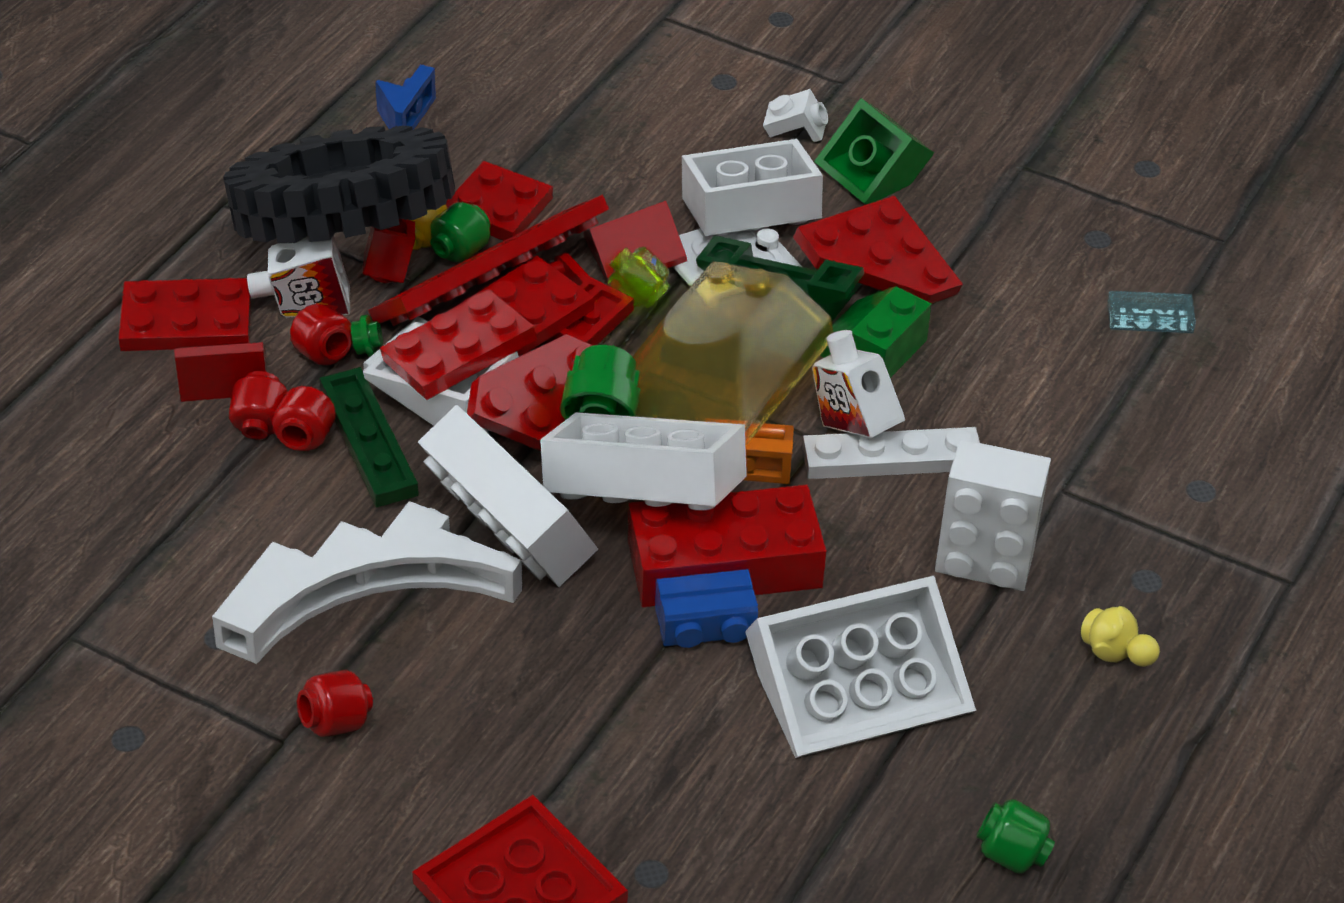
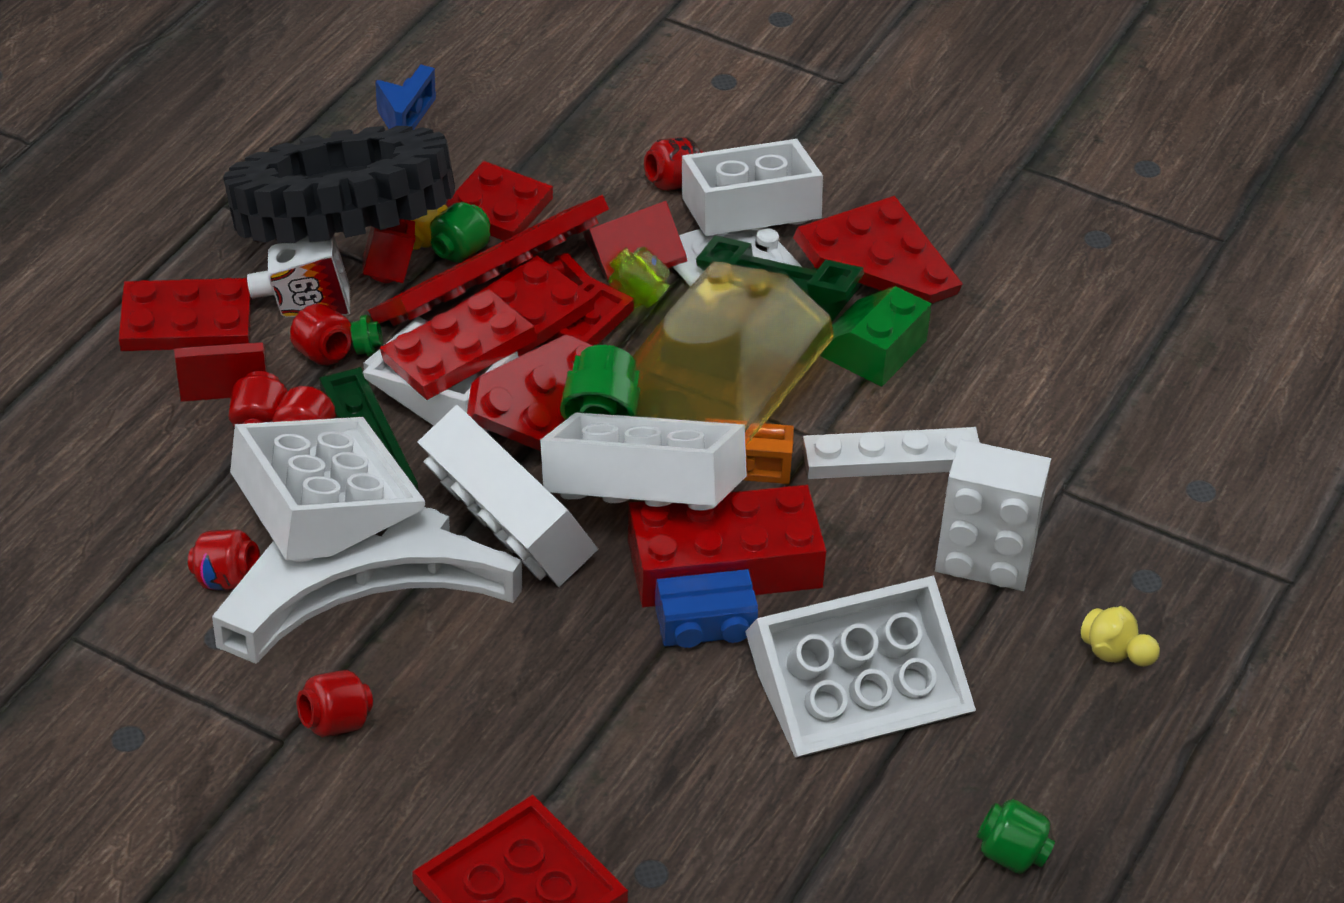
(222, 558): none -> red head
(320, 483): none -> white slope
(664, 161): none -> red head
(794, 112): white bracket -> none
(855, 389): white torso -> none
(873, 154): green slope -> none
(1151, 311): clear light blue tile -> none

